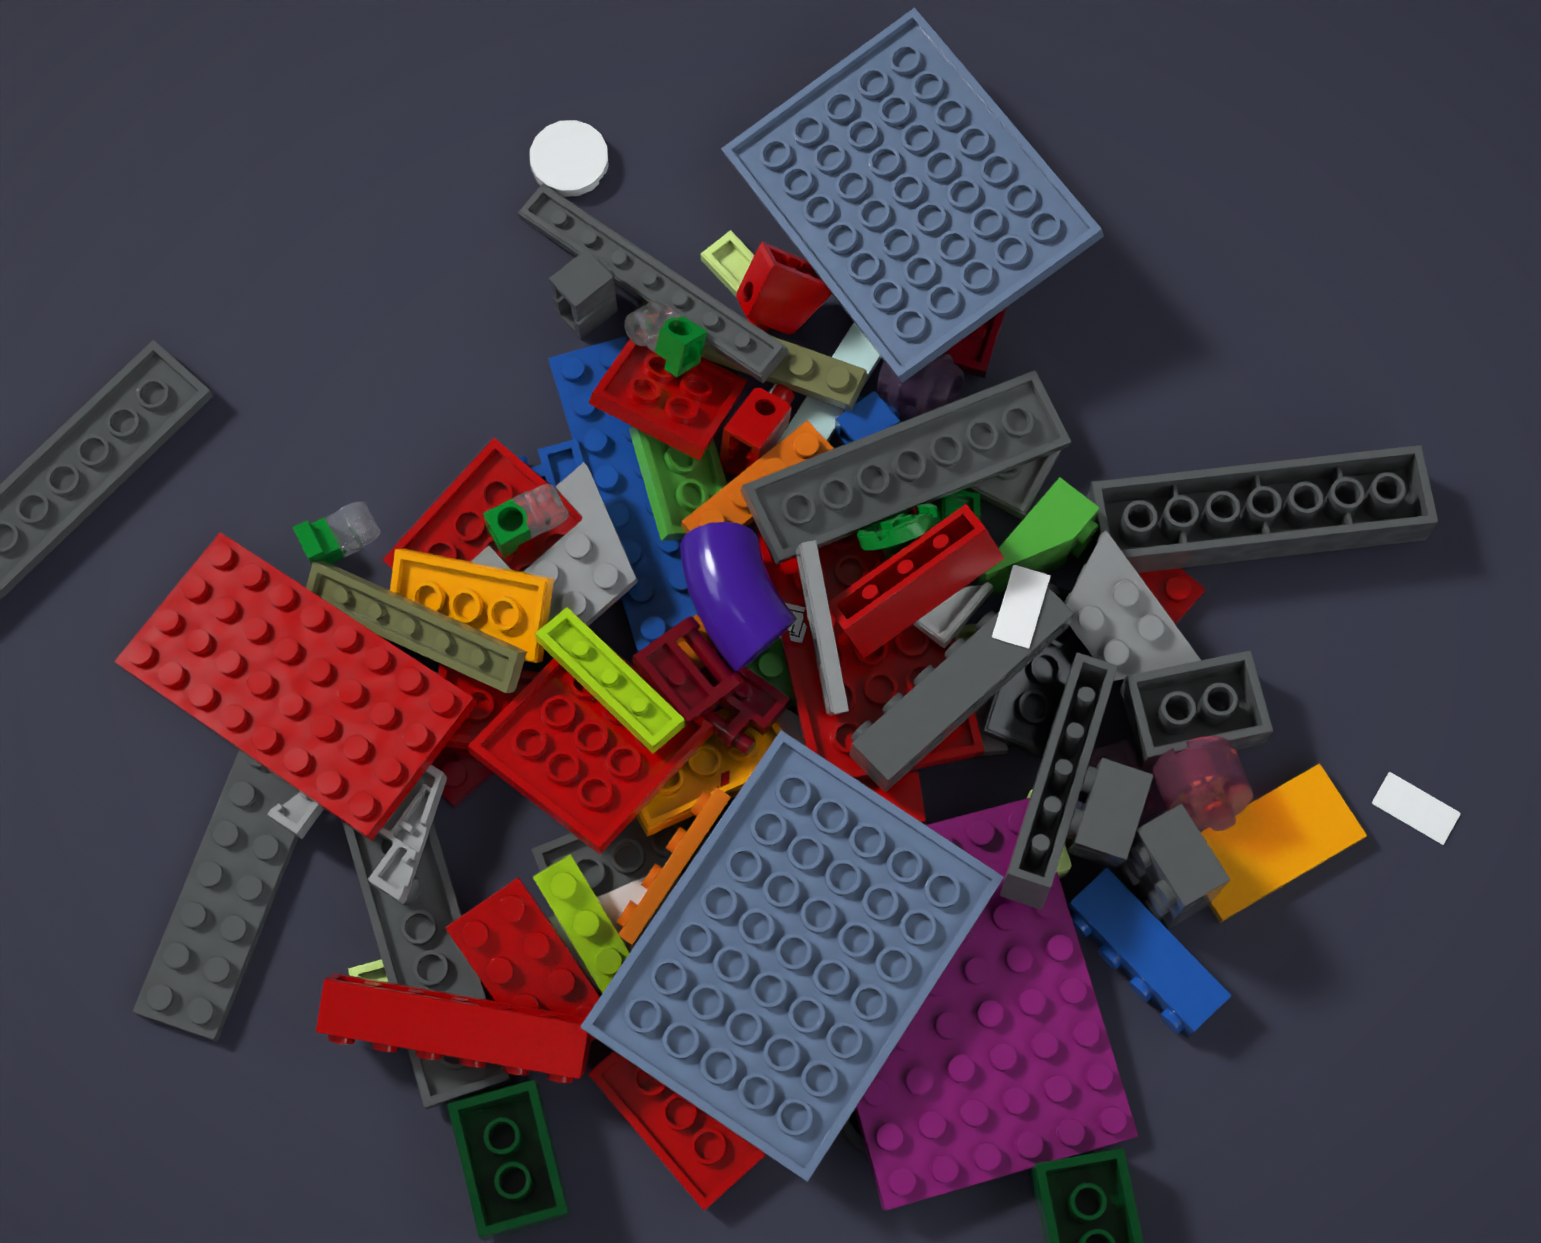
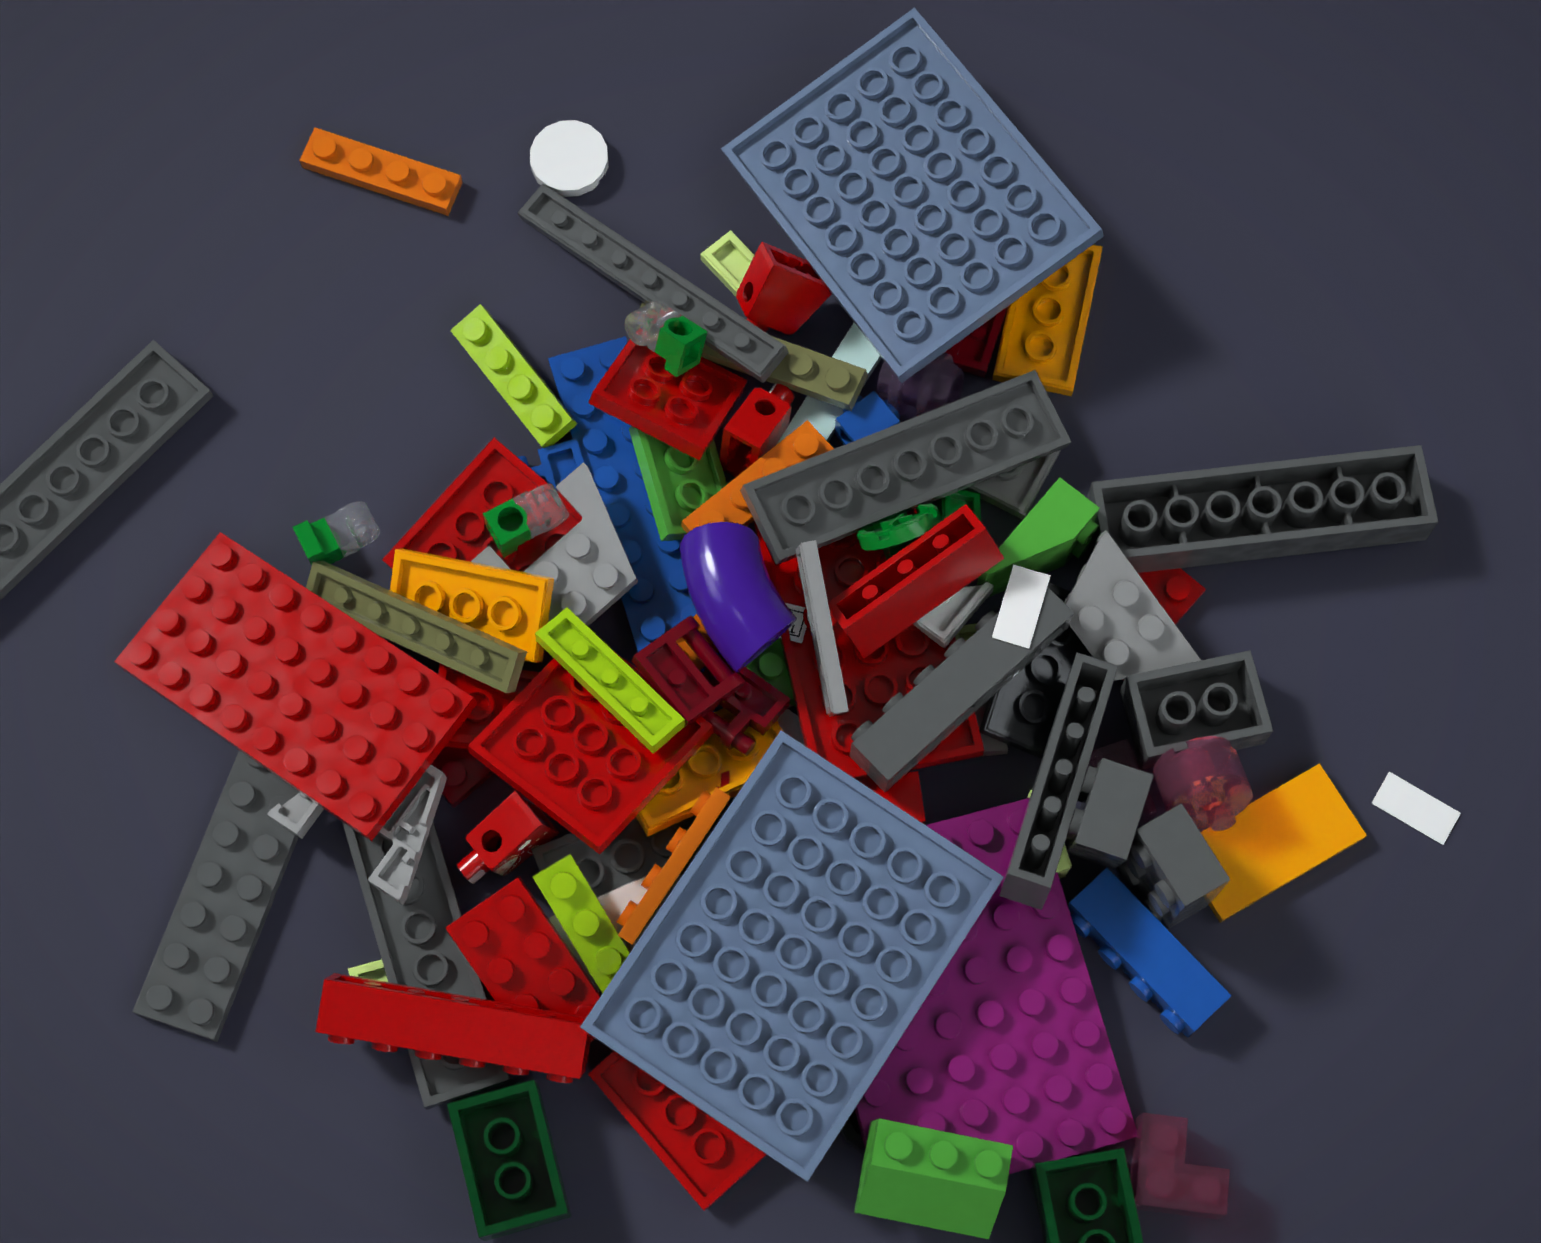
(381, 171): none -> orange plate
(513, 377): none -> lime plate
(520, 828): none -> red torso
(584, 293): dark grey piece -> none
(932, 1178): none -> bright green slope
(1049, 325): none -> light orange tile
(1163, 1179): none -> clear pink brick

